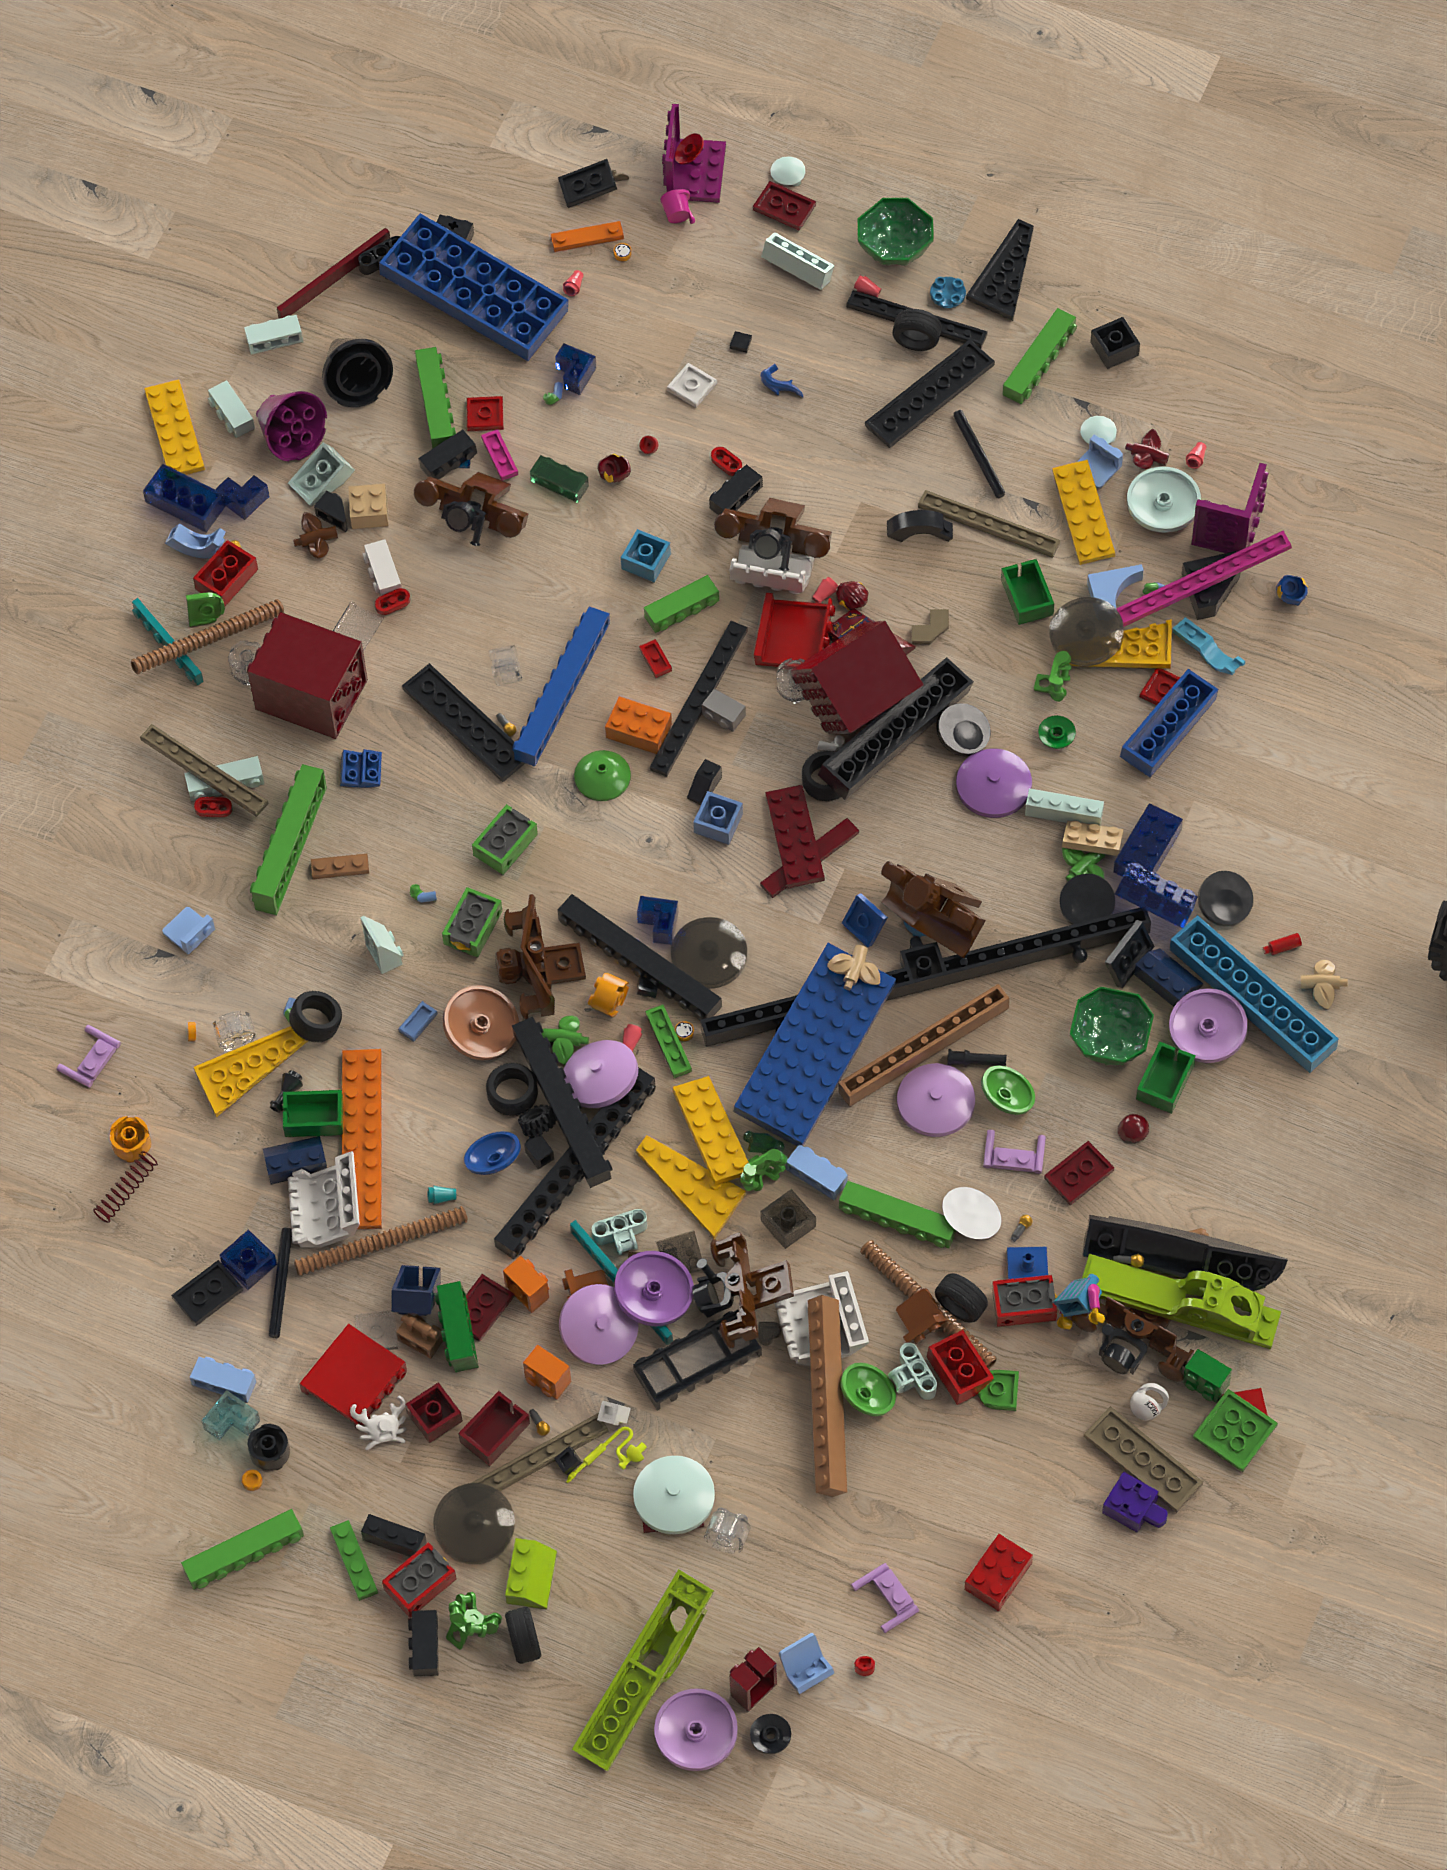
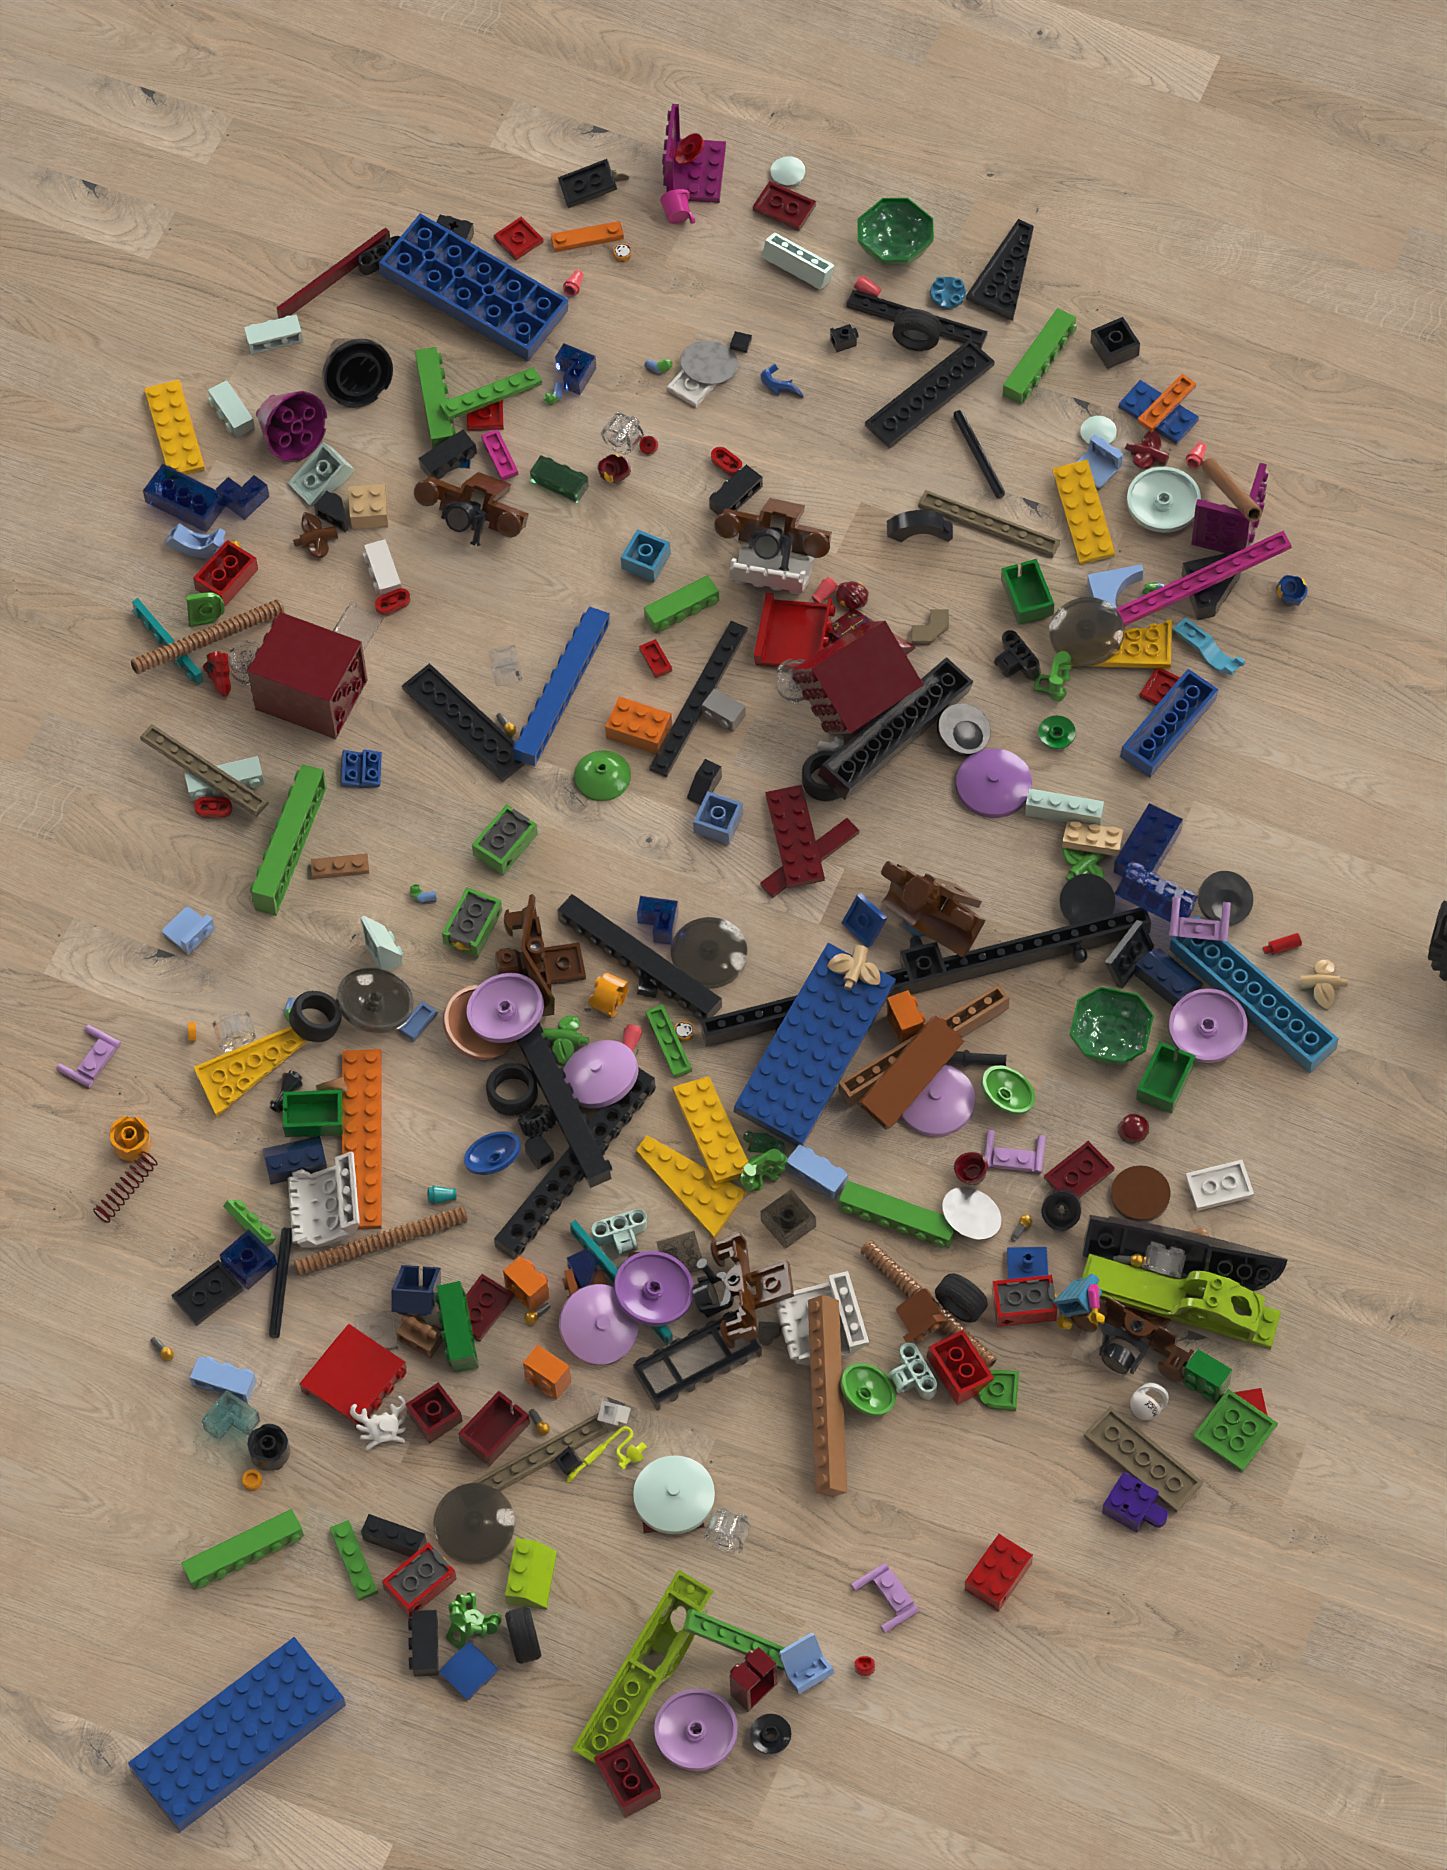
(166, 1353): none -> piece
(218, 671): none -> red rock
(237, 1734): none -> blue brick
(249, 1221): none -> bright green plate
(335, 1084): none -> medium nougat piece
(374, 1000): none -> clear smoke dish
(468, 1670): none -> blue slope
(490, 393): none -> bright green plate
(505, 1008): none -> lavender dish
(518, 238): none -> red tile
(532, 1316): none -> piece
(583, 1267): none -> clear blue slope
(622, 433): none -> clear brick
(628, 1778): none -> dark red slope
(658, 367): none -> arm
(709, 362): none -> flat silver sticker
(729, 1635): none -> bright green plate
(843, 337): none -> black brick
(904, 1015): none -> orange brick
(911, 1072): none -> dark orange brick
(971, 1168): none -> dark red helmet
(1012, 662): none -> black piece
(1055, 1199): none -> black brick
(1140, 1193): none -> reddish brown tile
(1163, 1260): none -> clear brick
(1166, 402): none -> orange plate
(1173, 427): none -> blue plate
(1199, 927): none -> lavender plate
(1219, 1185): none -> white plate
(1231, 489): none -> medium nougat piece

